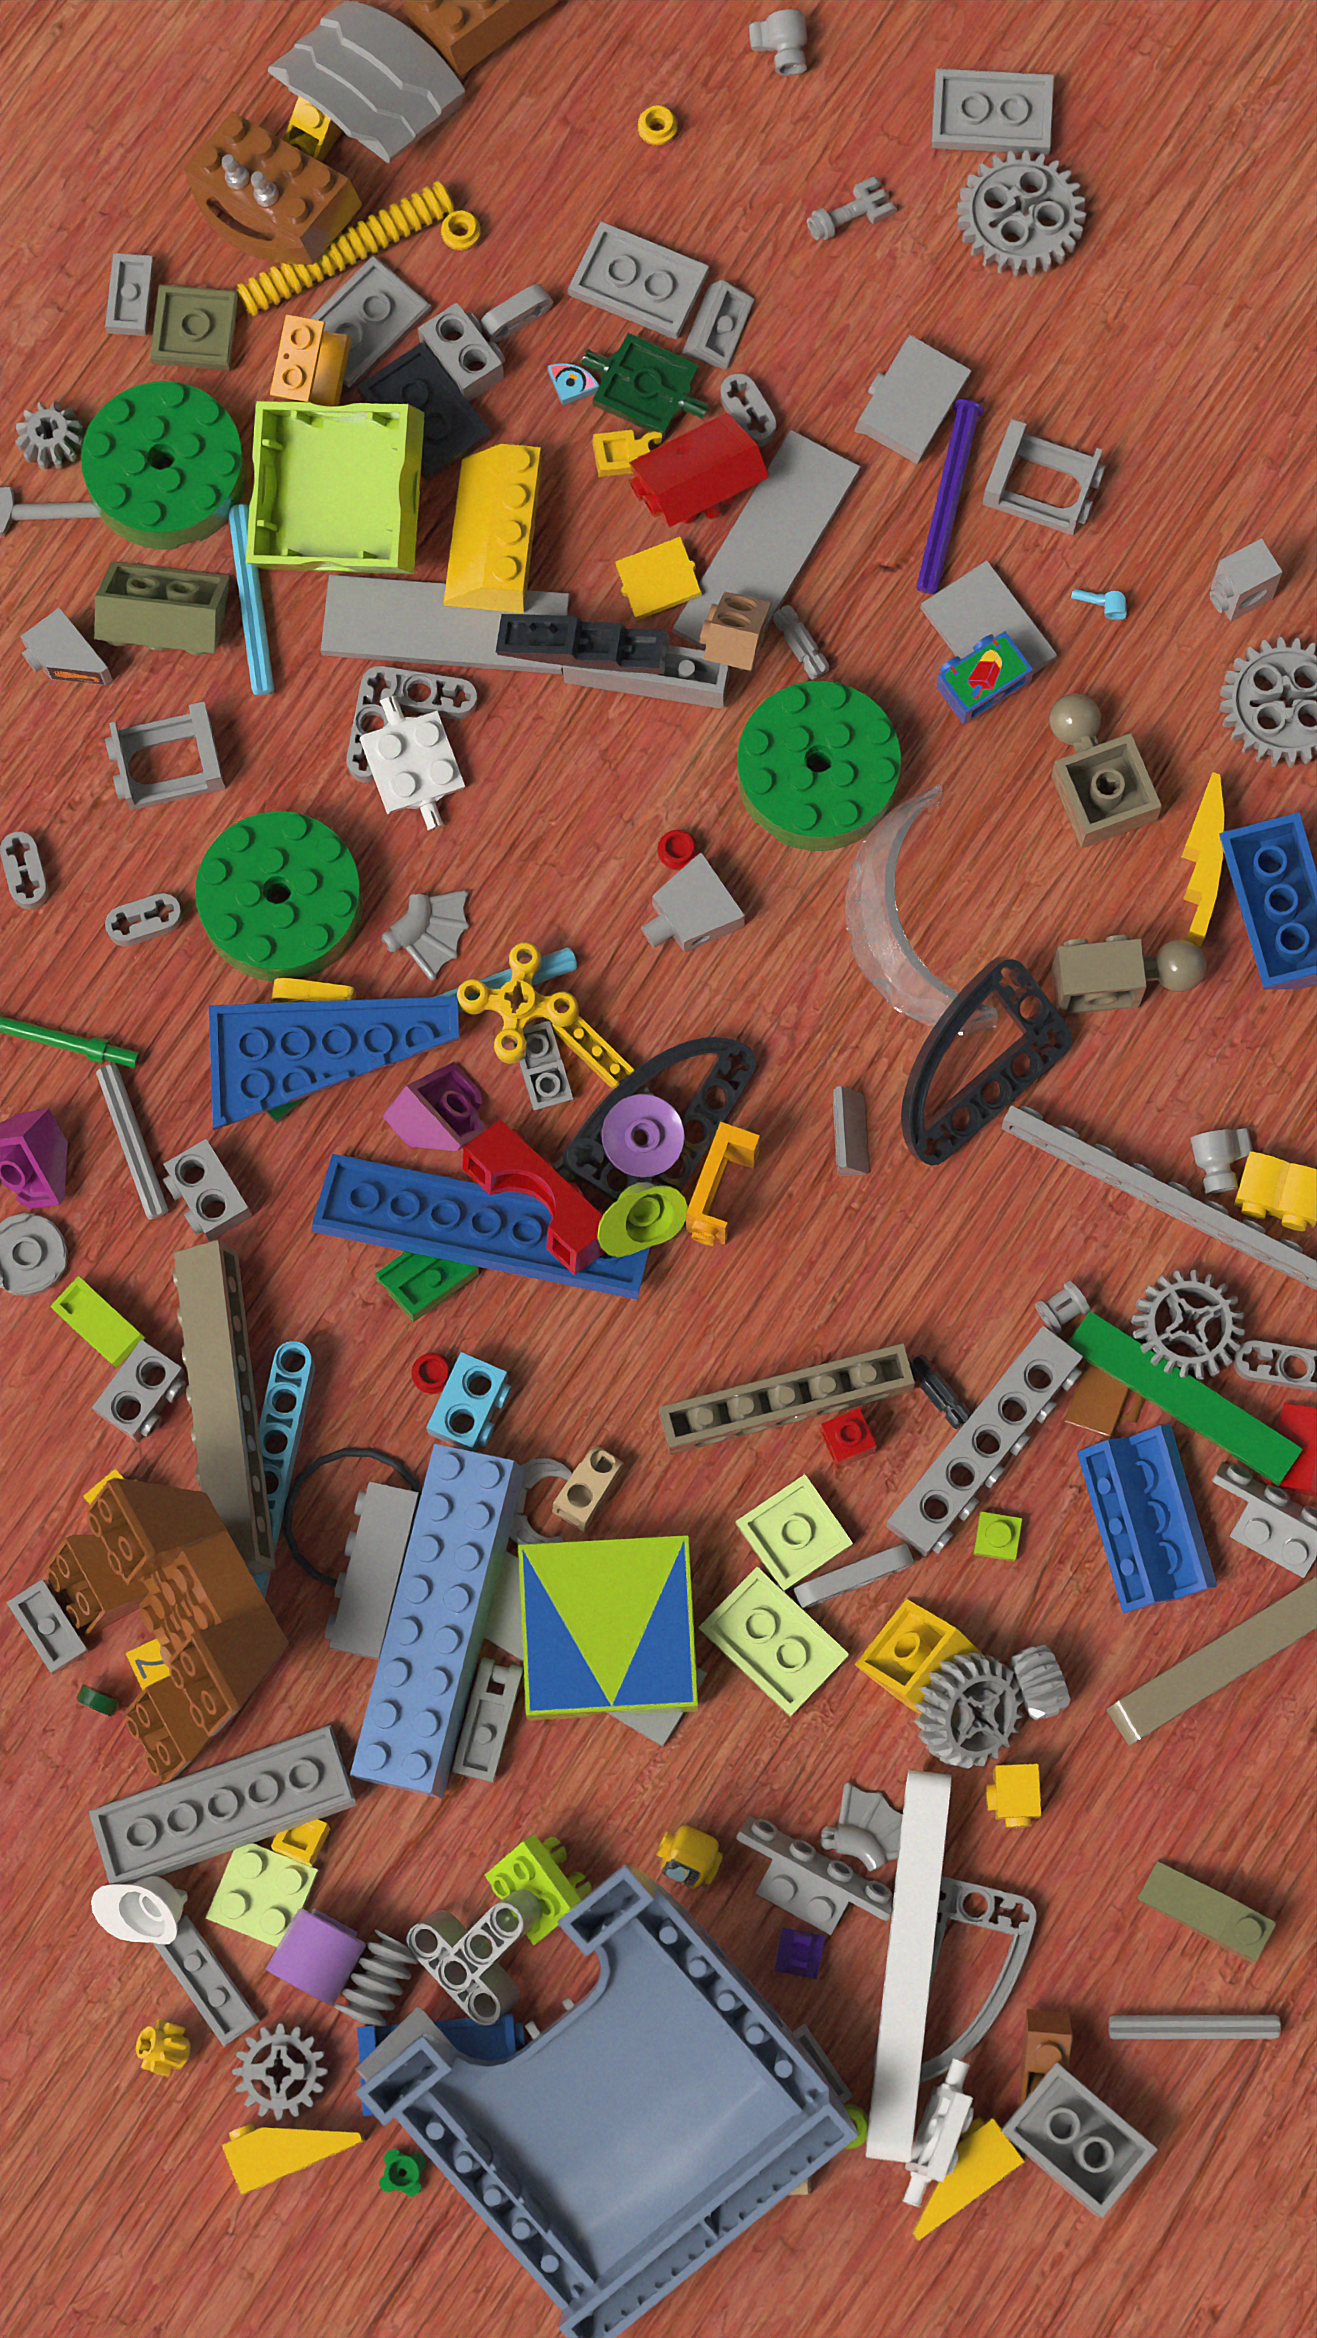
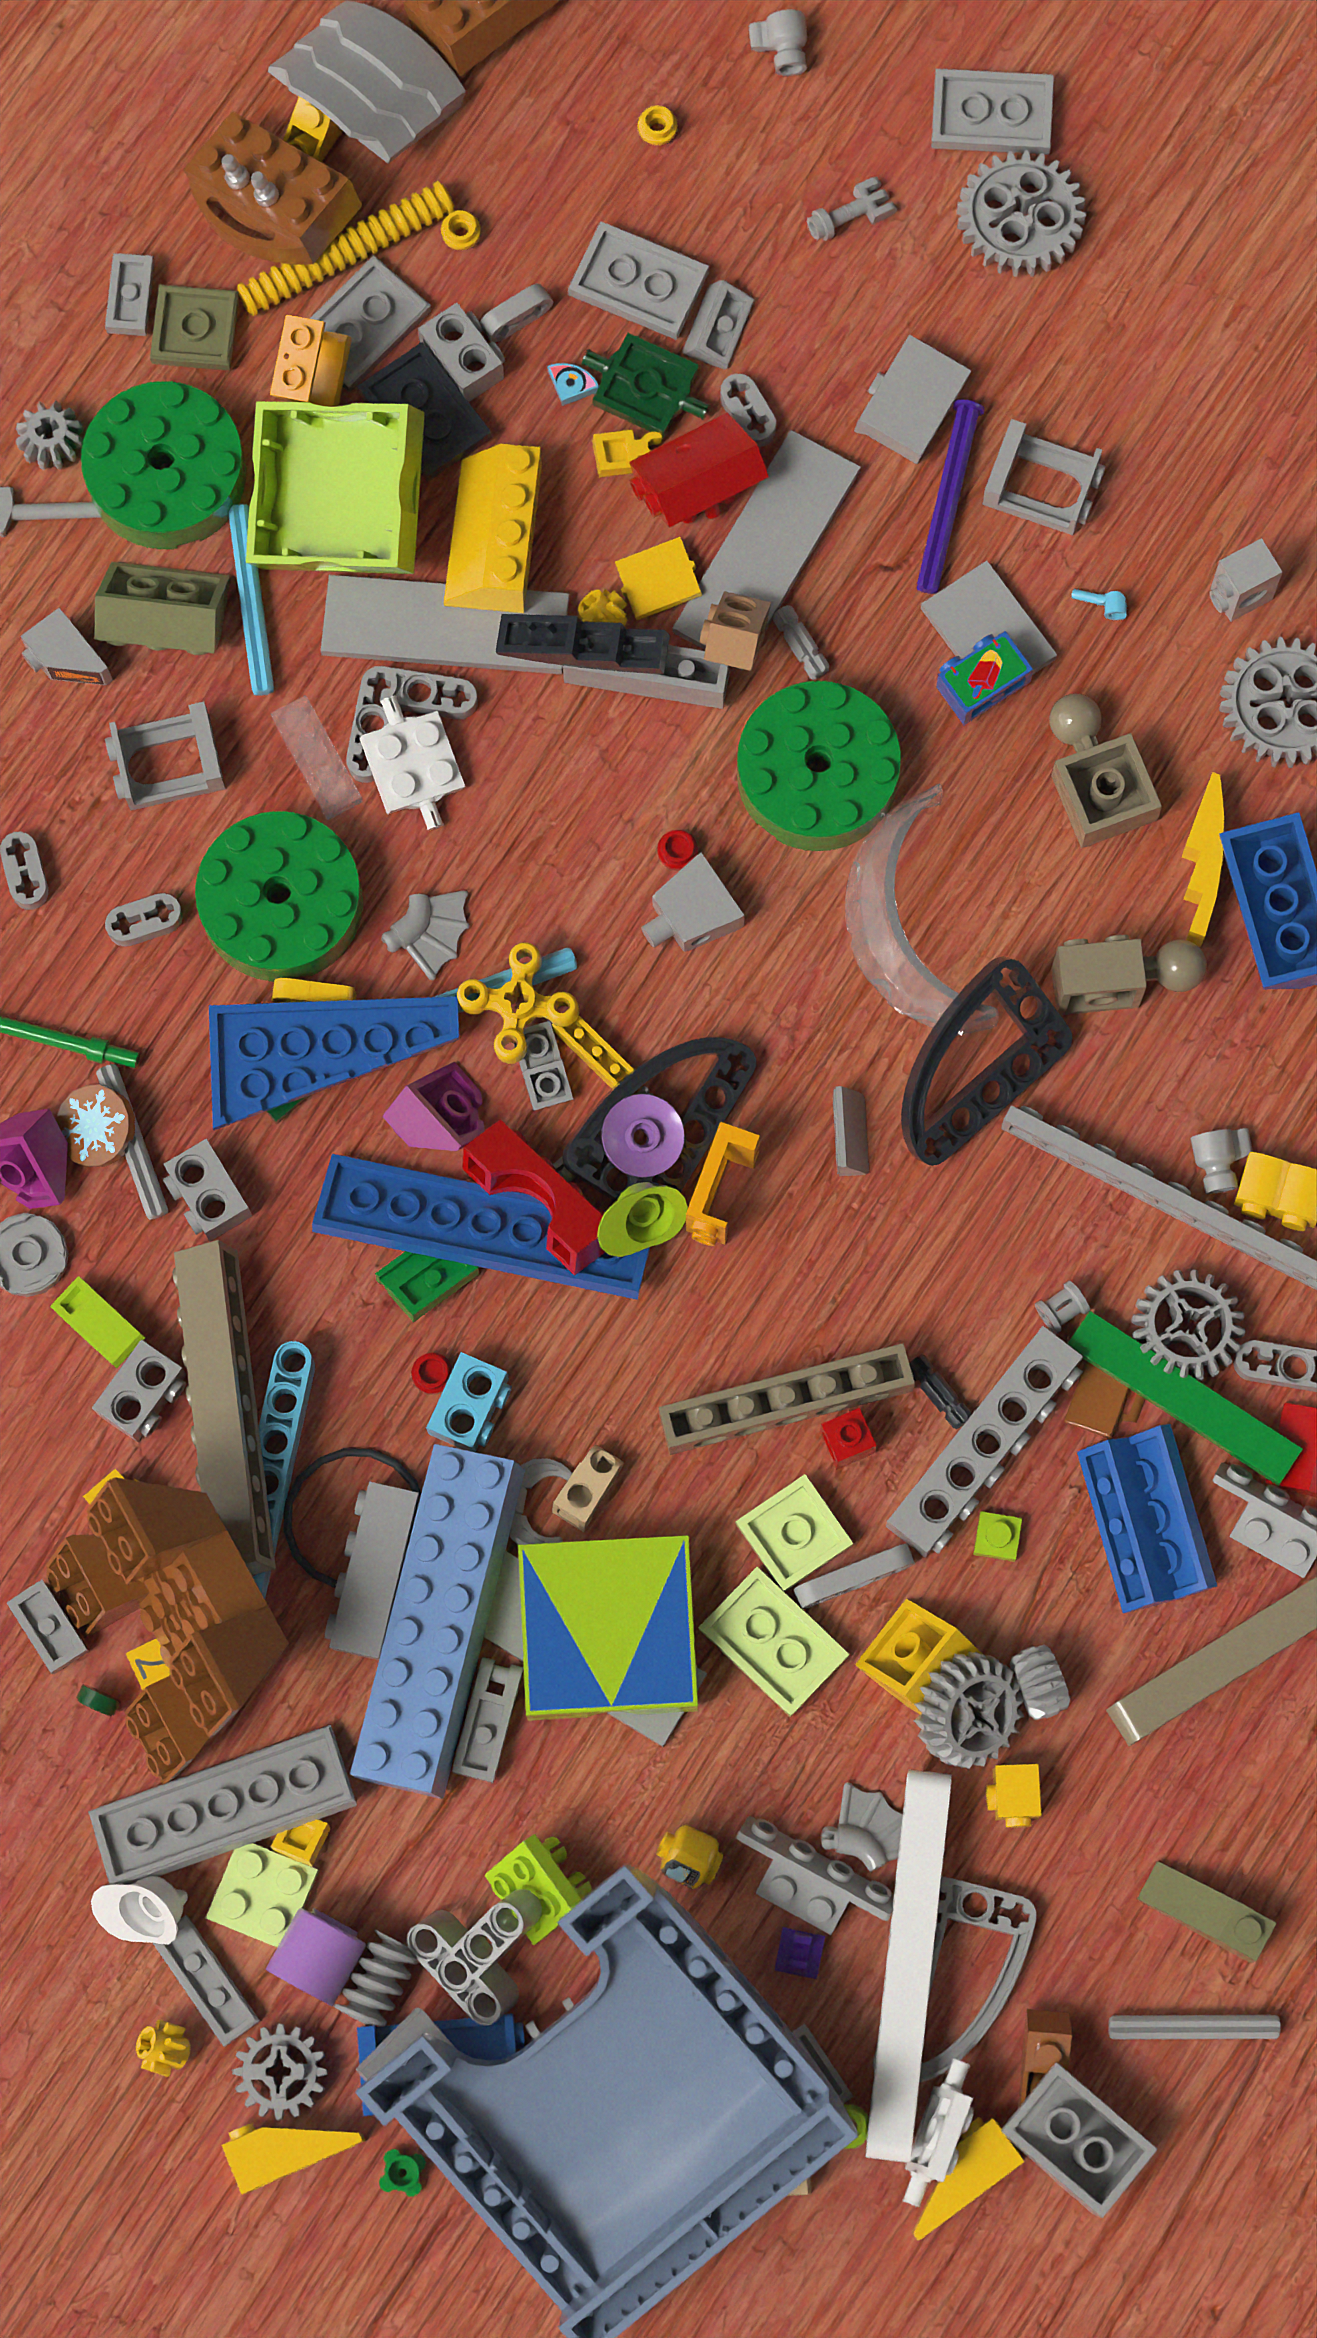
(96, 1125): none -> tile
(316, 757): none -> clear plate
(602, 607): none -> yellow gear

